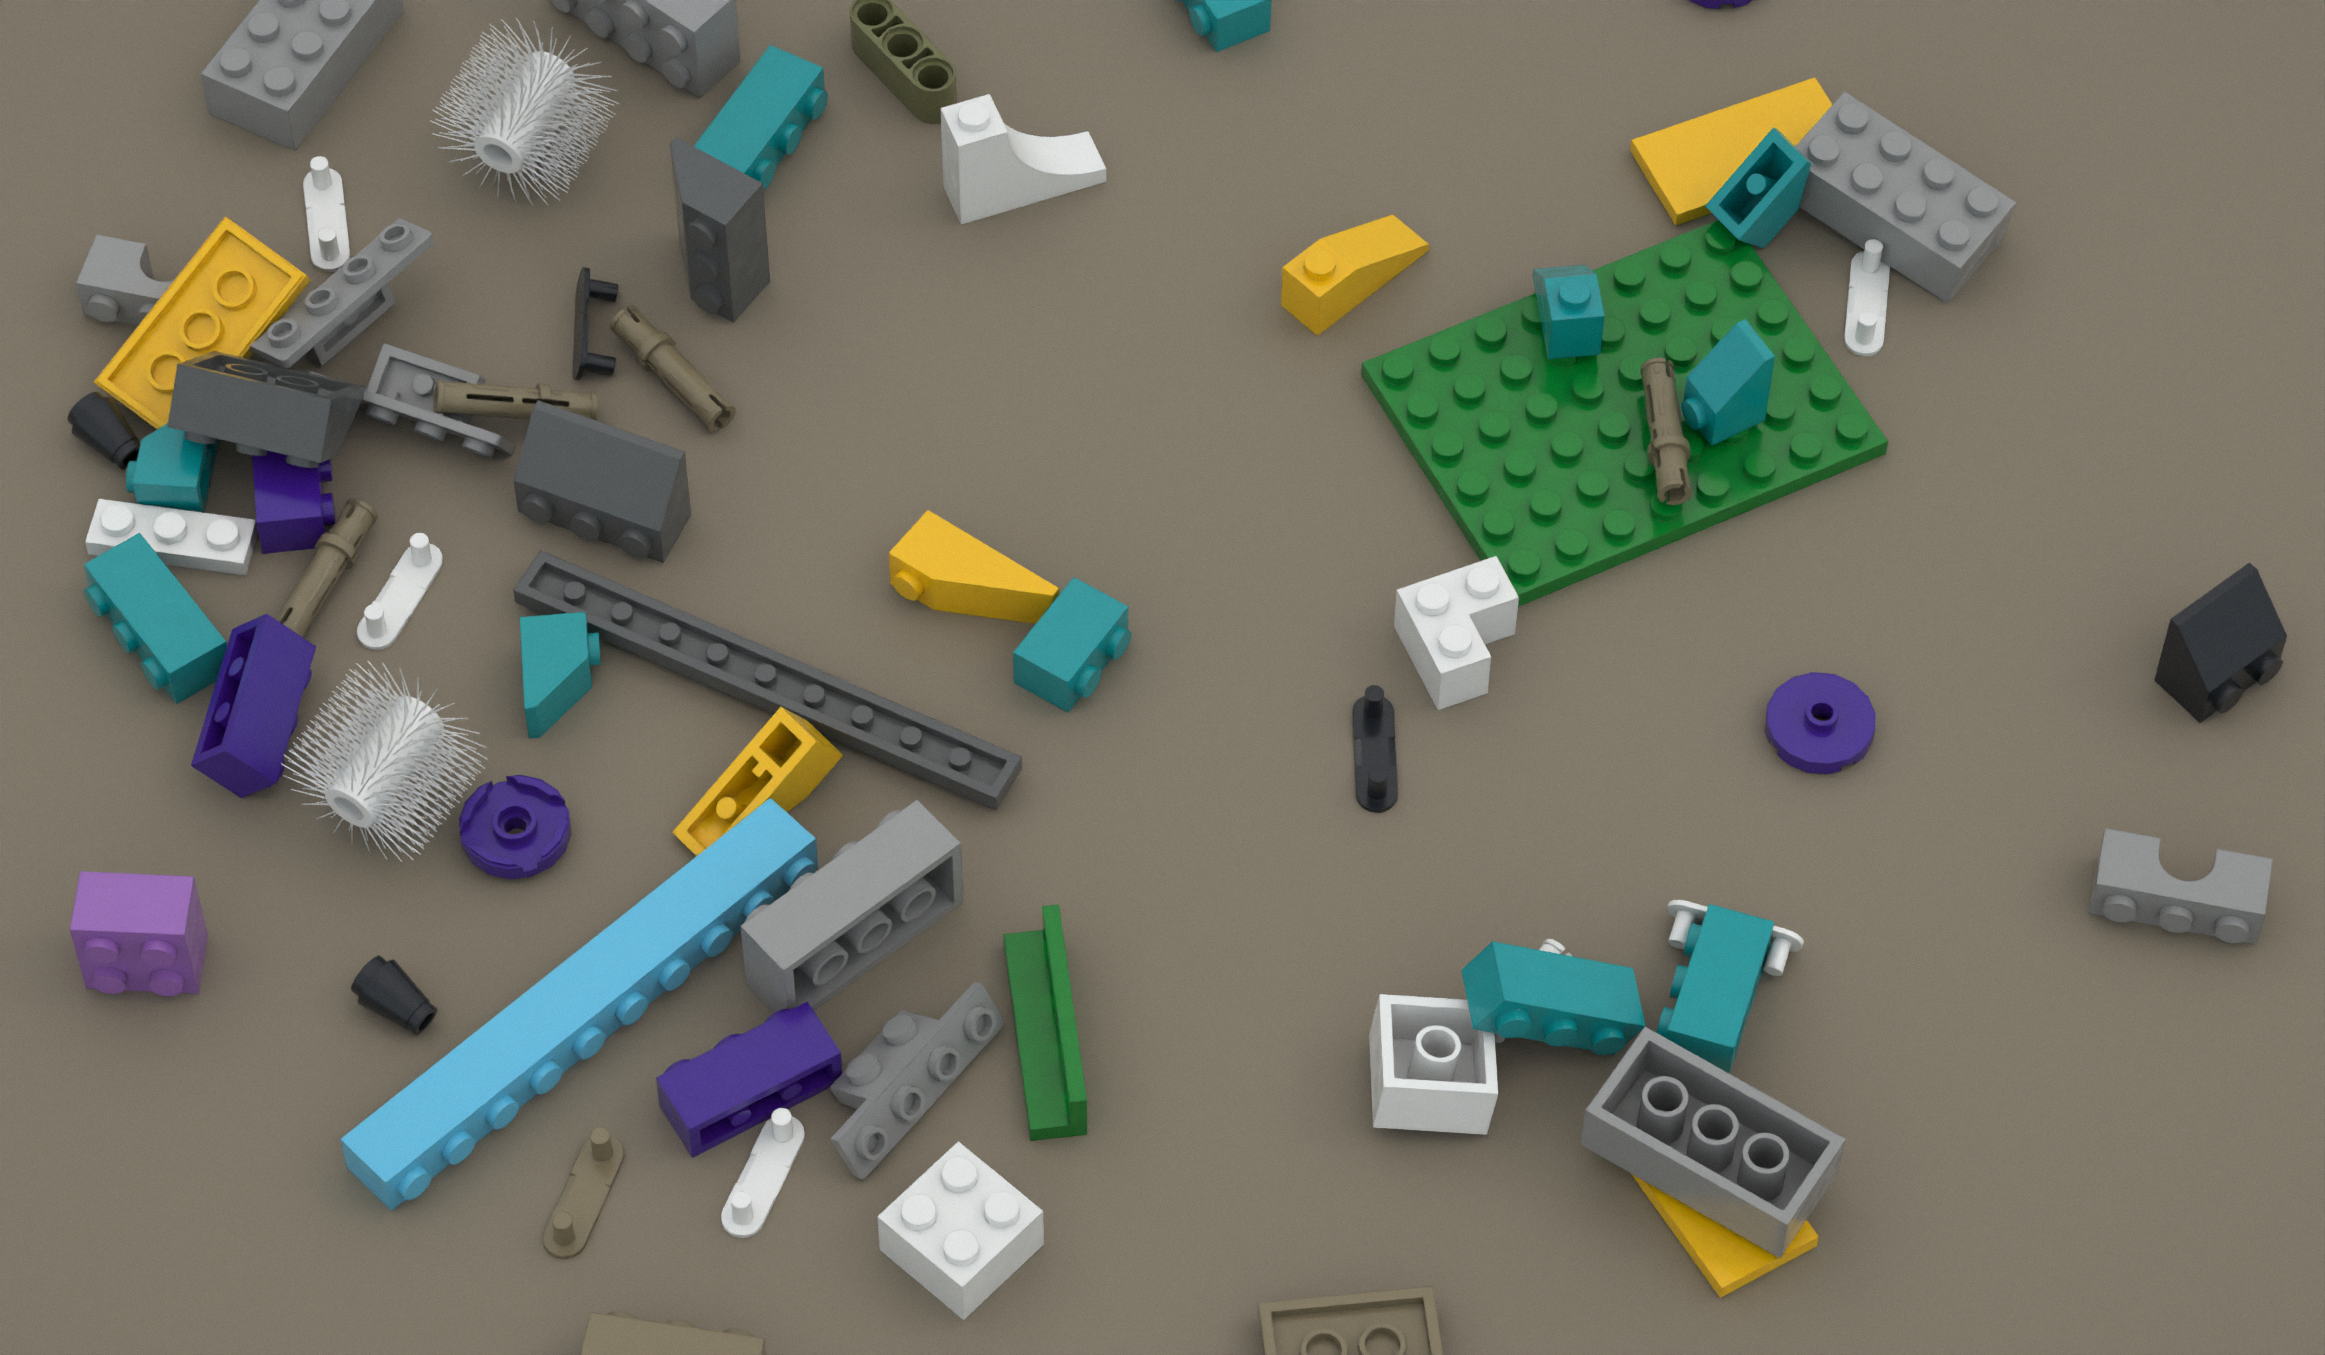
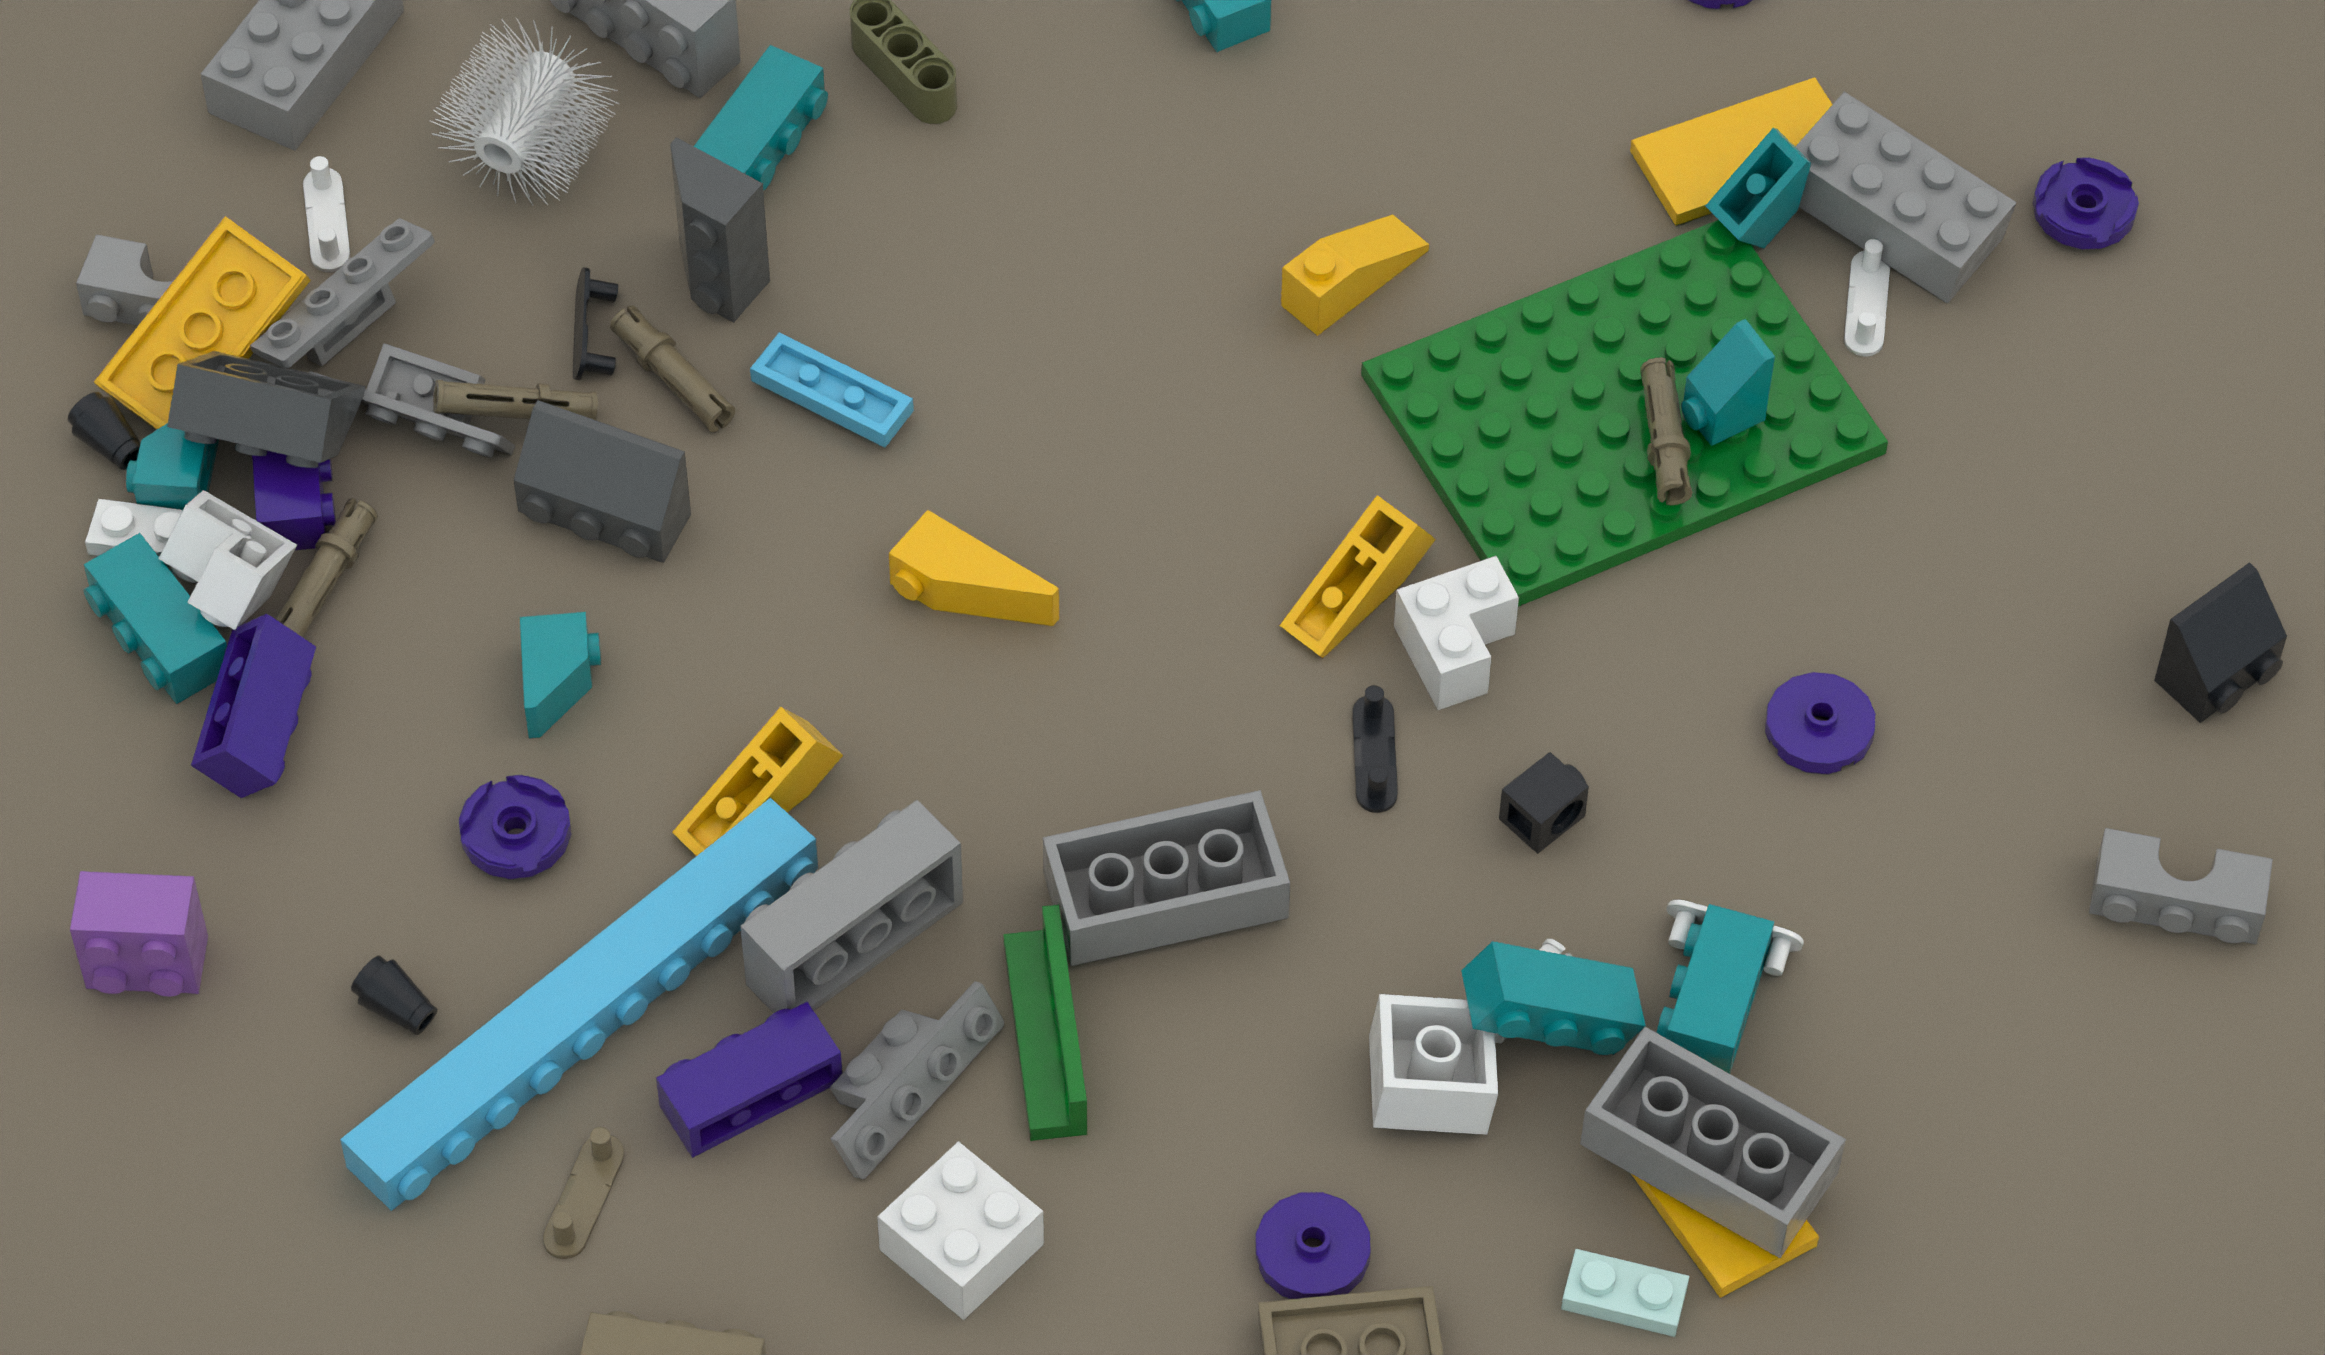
(227, 557): none -> white brick
(384, 761): white piece -> none
(400, 594): white piece -> none
(763, 1175): white piece -> none
(771, 680): dark grey plate -> none
(832, 389): none -> medium azure plate
(1001, 169): white arch -> none
(1072, 645): teal brick -> none
(1166, 877): none -> light grey brick
(1312, 1271): none -> dark purple plate
(1357, 577): none -> yellow slope
(1544, 802): none -> black brick
(1569, 310): teal slope -> none
(1625, 1292): none -> light aqua plate
(2089, 184): none -> dark purple plate

